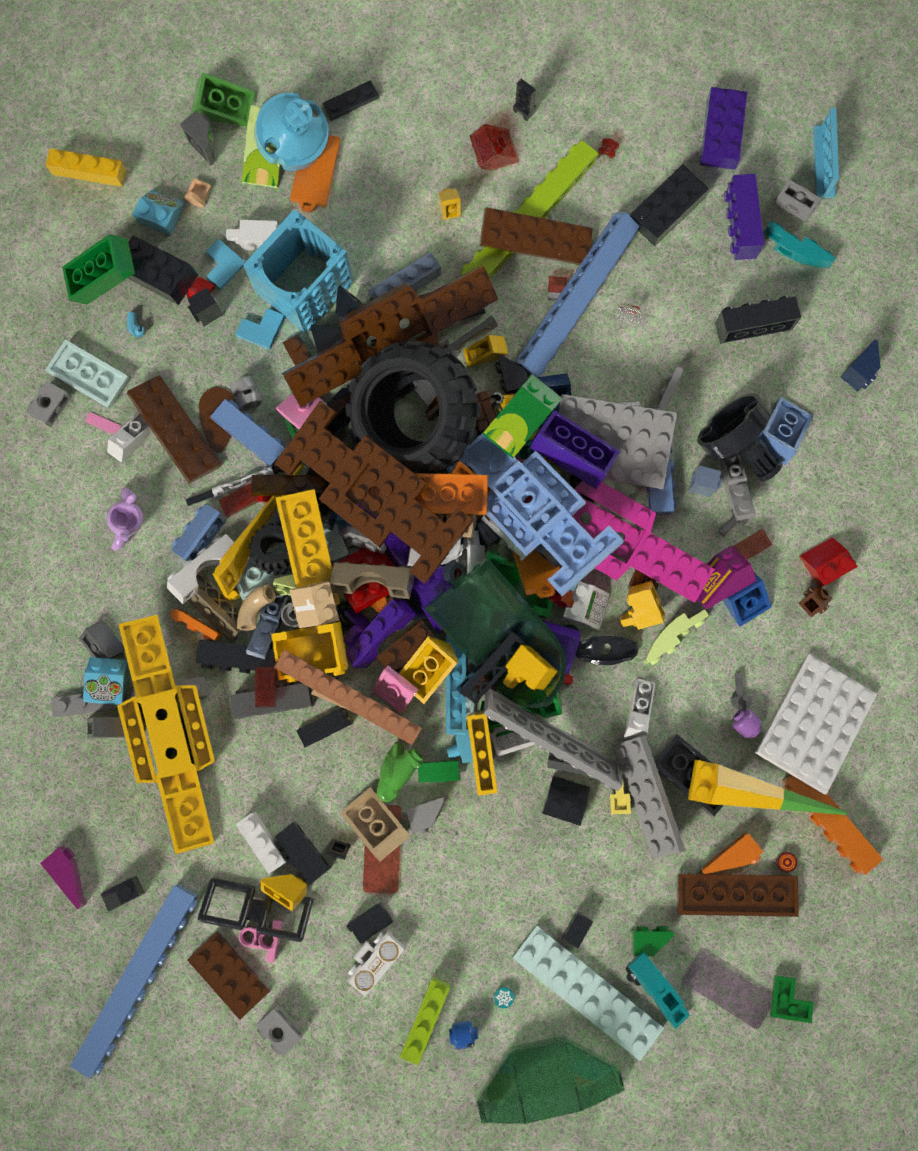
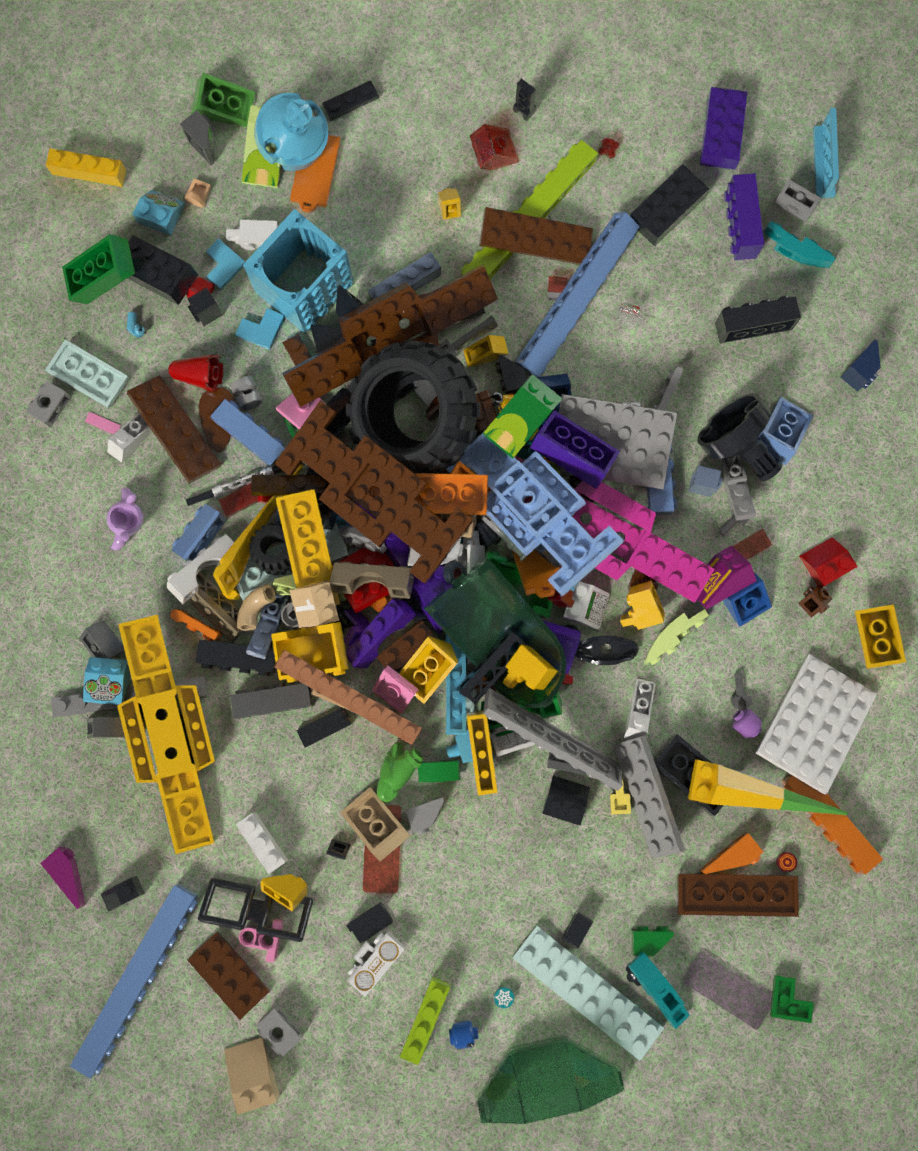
(198, 371): none -> red cone
(251, 1076): none -> tan slope
(265, 687): clear red plate -> none
(302, 853): black brick -> none
(880, 636): none -> yellow slope

